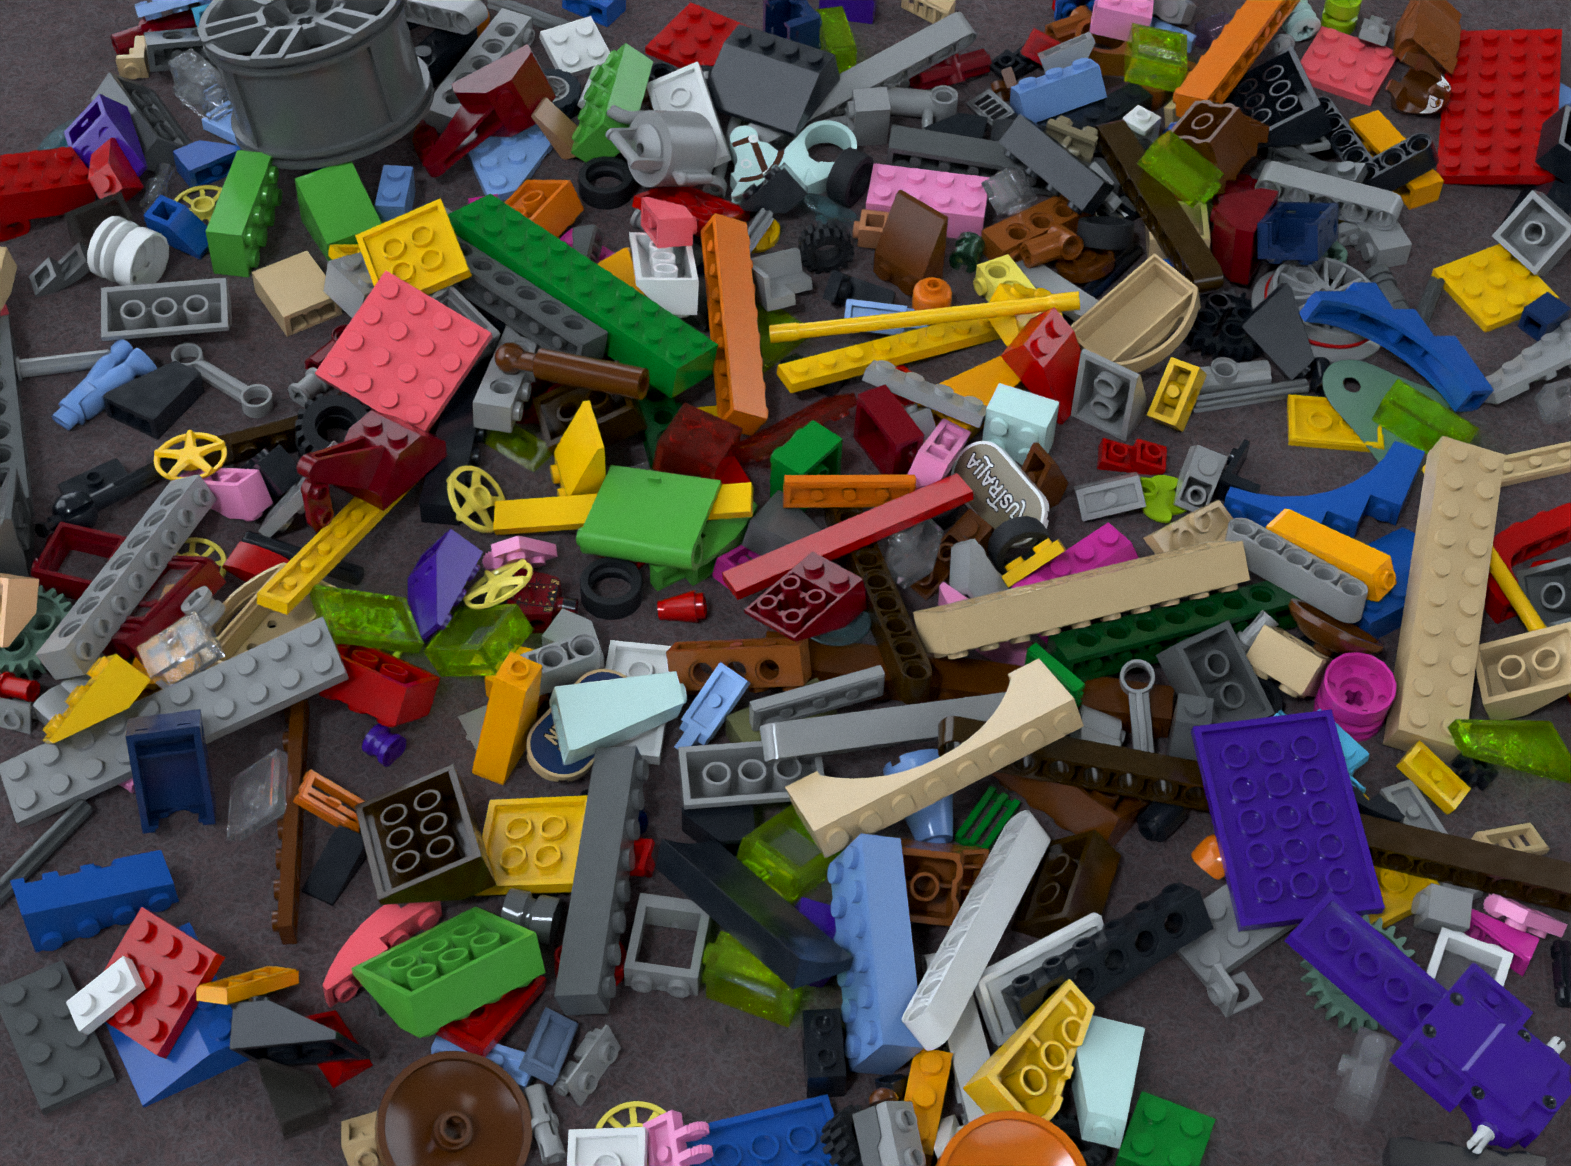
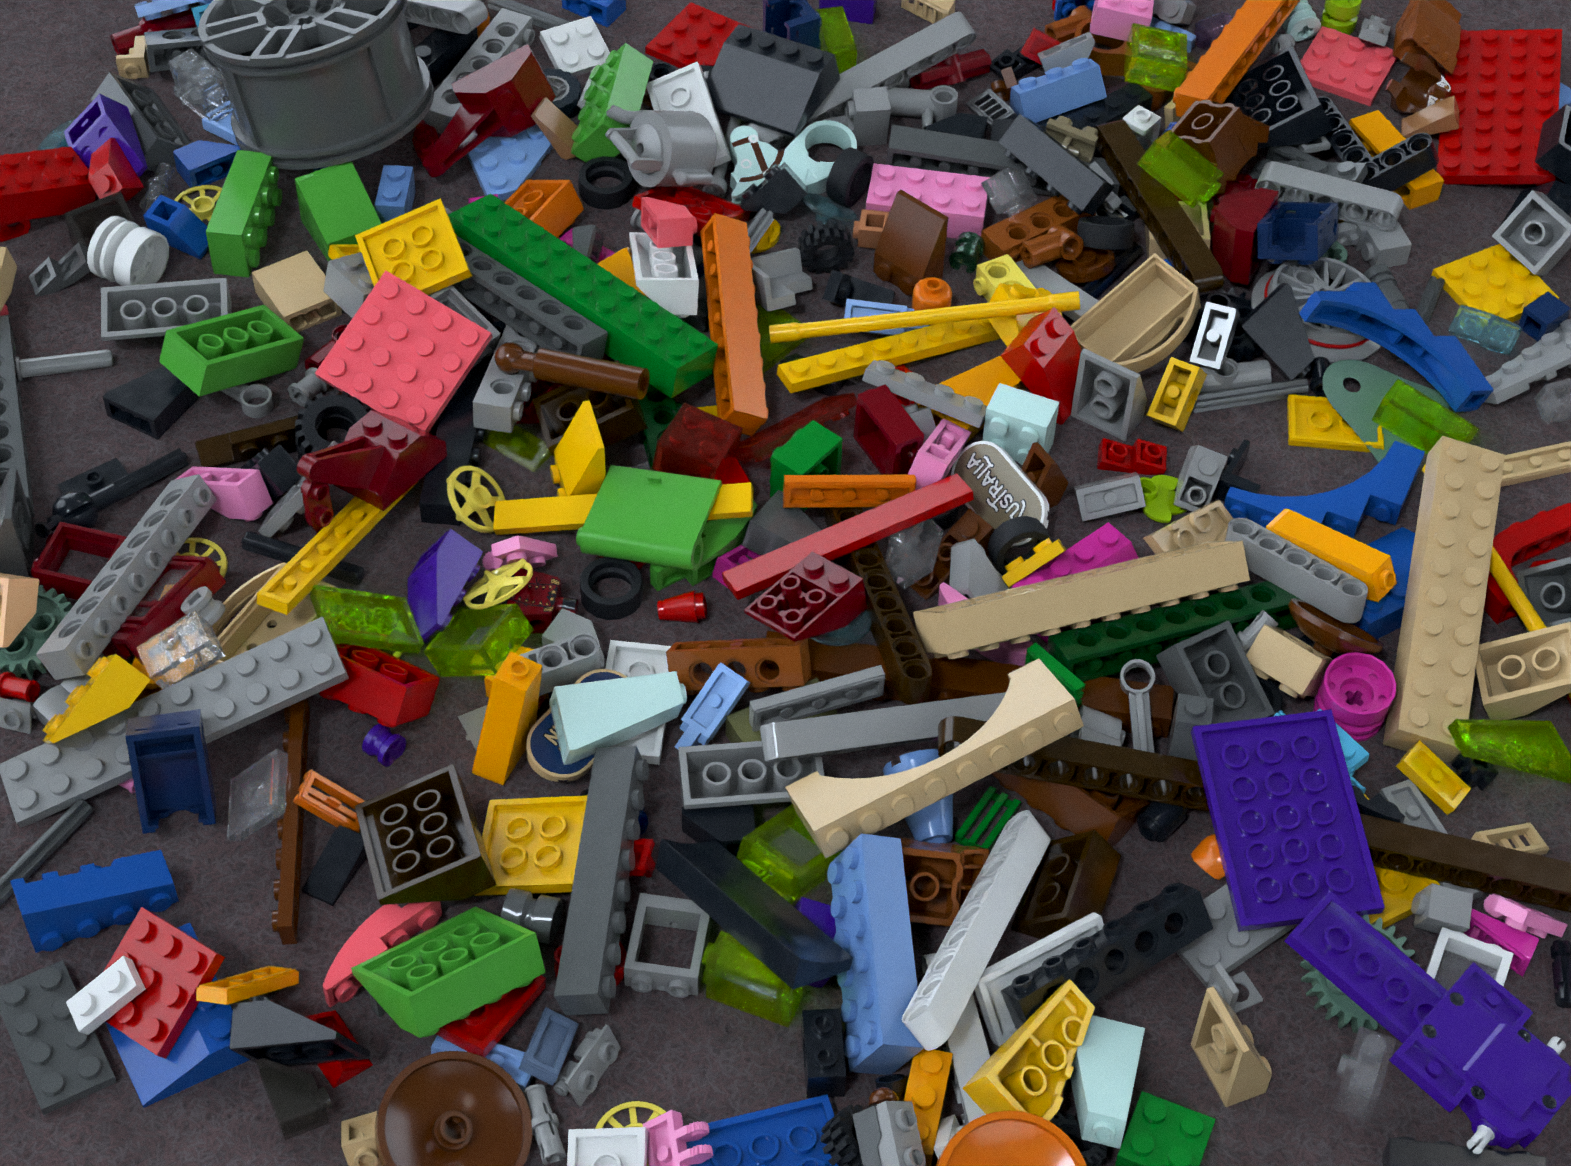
(106, 374): medium blue piece -> none
(191, 456): yellow wheel -> none
(231, 350): none -> bright green brick
(250, 560): red slope -> none
(1214, 335): none -> slope
(1228, 1052): none -> tan slope
(1433, 119): none -> medium nougat slope
(1486, 329): none -> clear light blue slope

